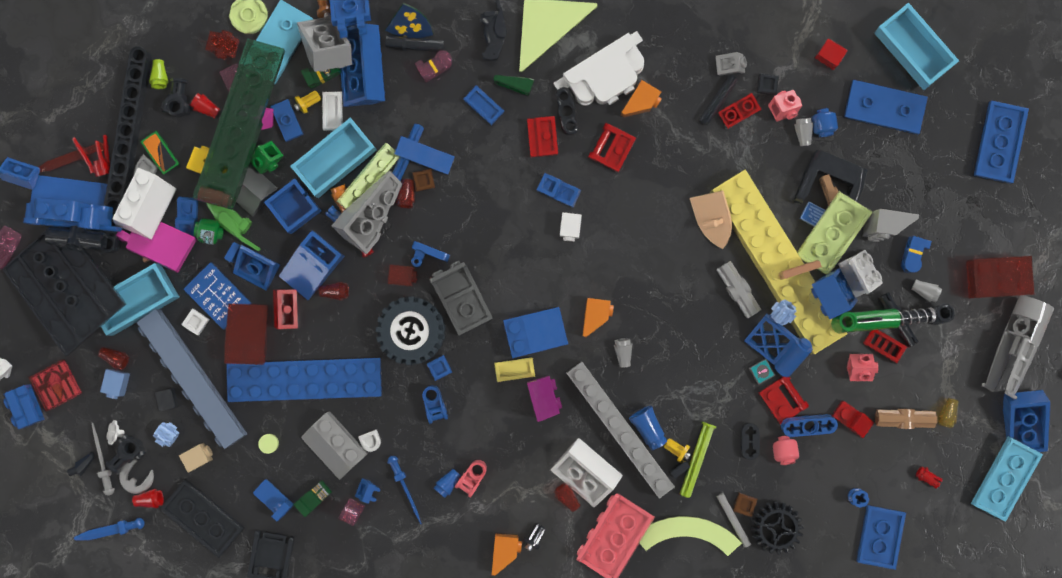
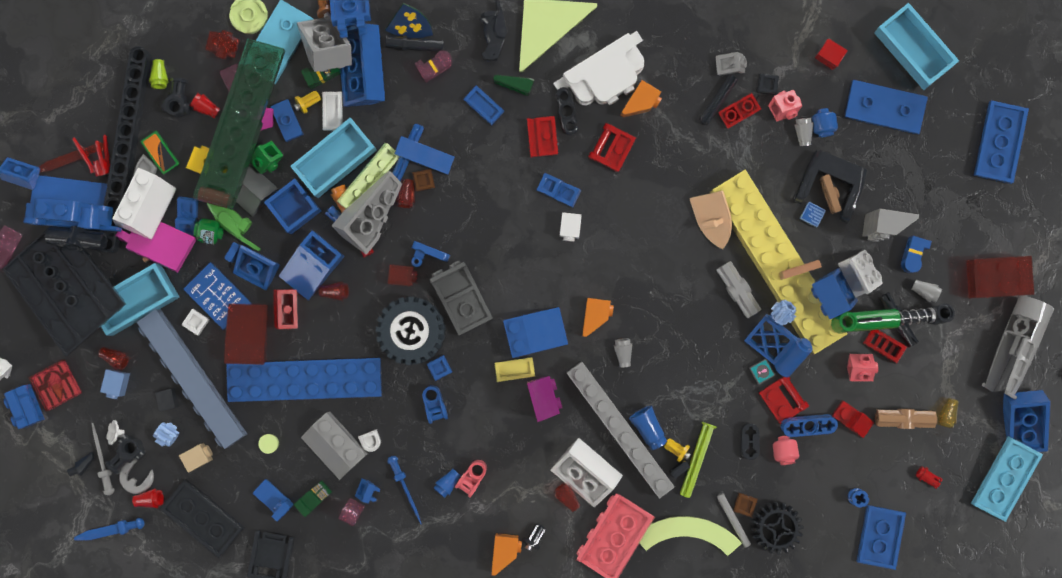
(834, 232): yellowish green plate -> none

